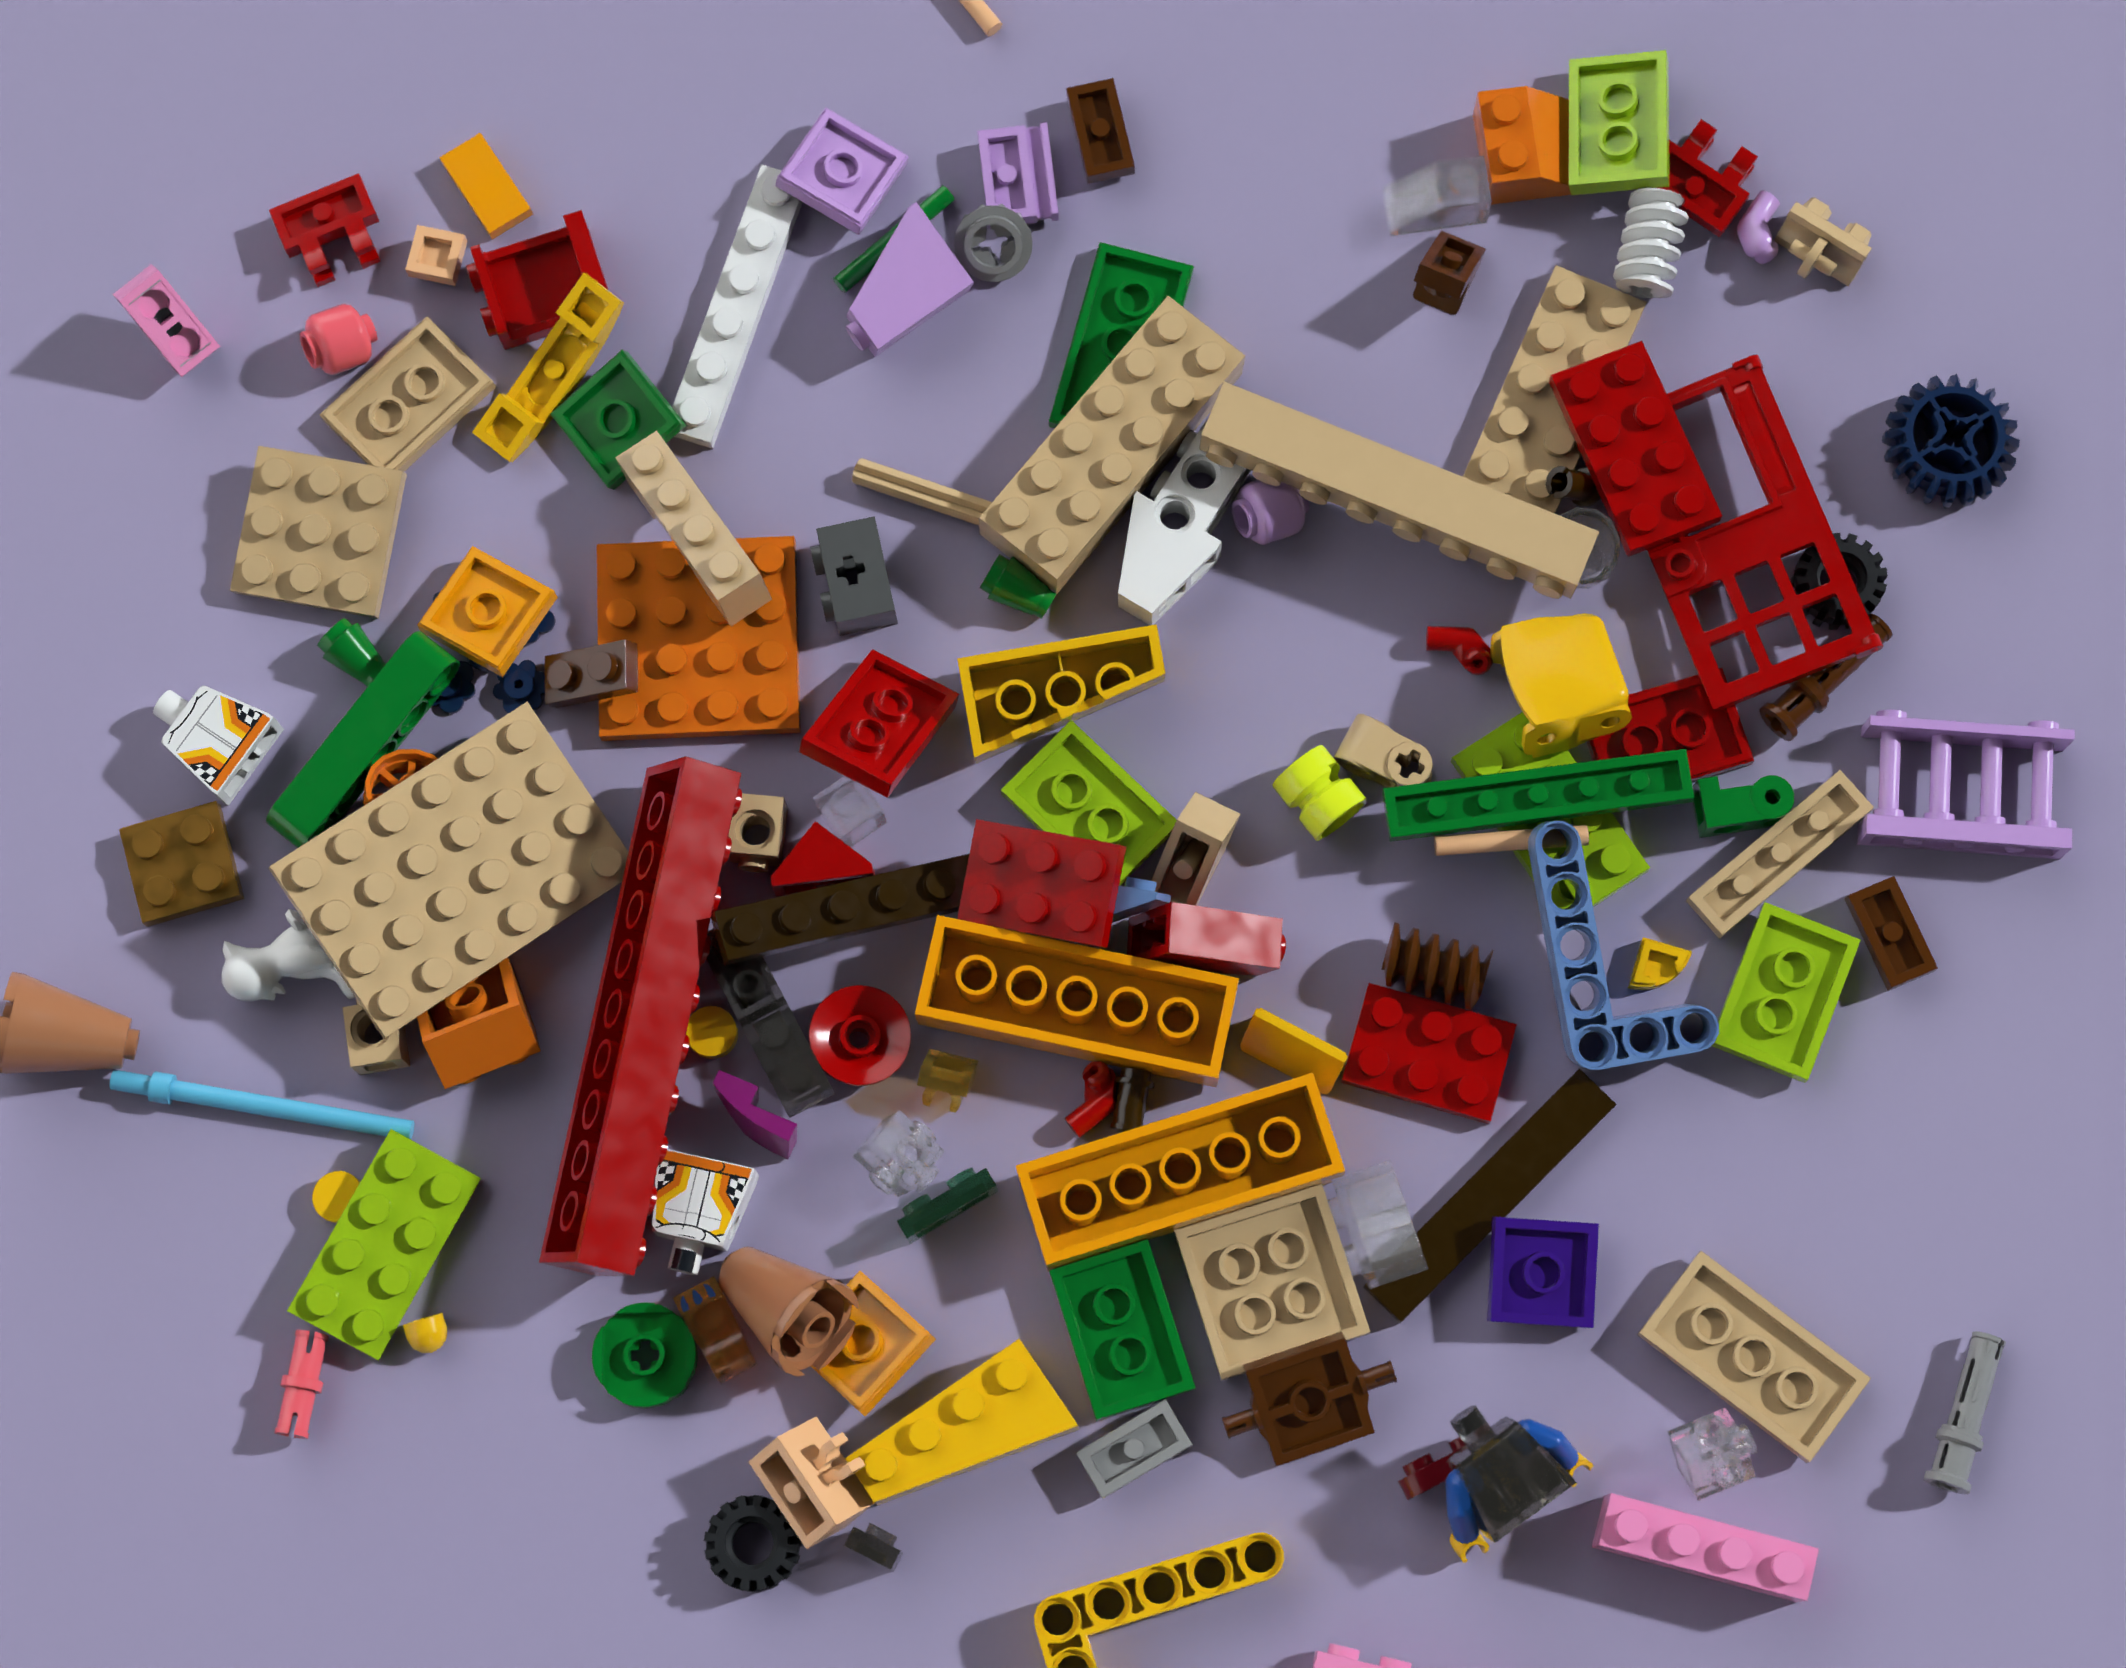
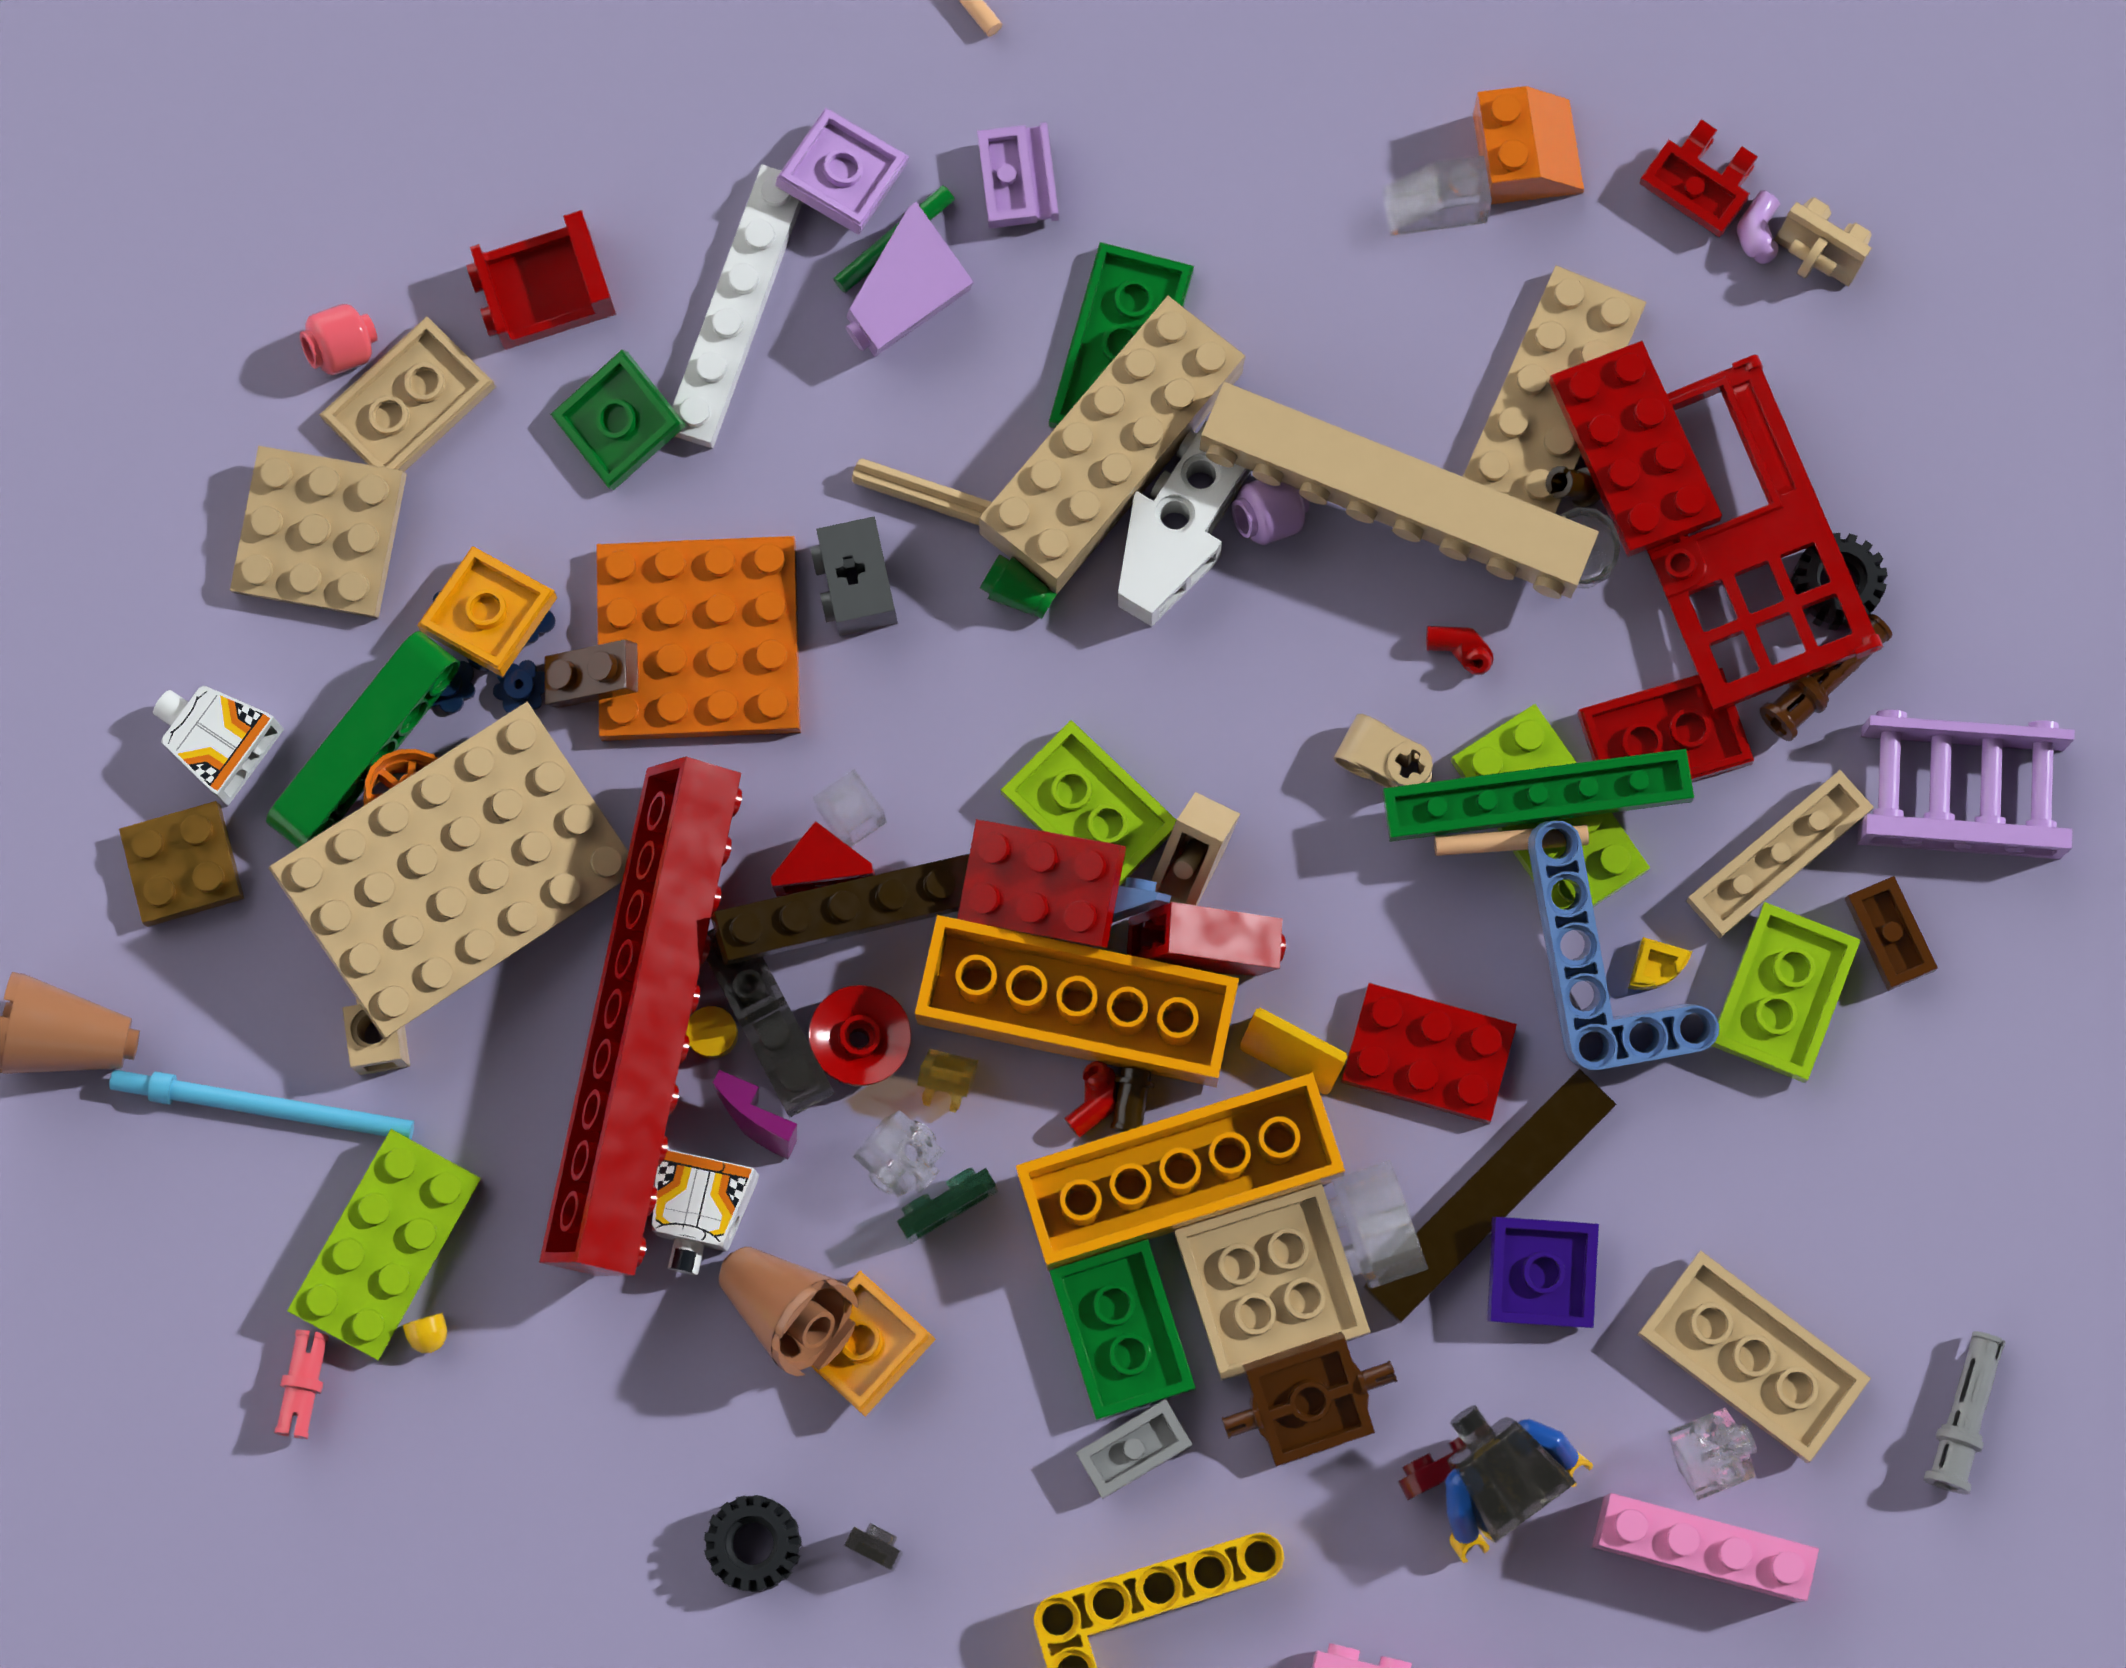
(166, 320): bright pink piece -> none
(295, 953): white animal -> none
(324, 217): red plate -> none
(333, 1194): yellow tile -> none
(351, 651): green cone -> none
(436, 255): light nougat plate -> none
(479, 1028): orange slope -> none
(486, 186): light orange tile -> none
(553, 371): yellow slope -> none
(667, 1375): green plate -> none
(694, 527): tan arch -> none
(716, 1329): clear orange leg -> none
(765, 811): tan brick -> none
(812, 1481): light nougat brick -> none
(879, 723): red plate -> none
(975, 1421): yellow wedge -> none
(981, 260): light grey gear -> none
(1044, 686): yellow wedge -> none
(1100, 130): reddish brown plate -> none
(1319, 792): neon yellow wheel -> none
(1435, 966): reddish brown piece -> none
(1447, 272): reddish brown slope -> none
(1562, 680): yellow piece -> none
(1619, 122): lime plate -> none
(1648, 243): white piece -> none
(1740, 807): green leg -> none
(1933, 406): dark blue gear -> none

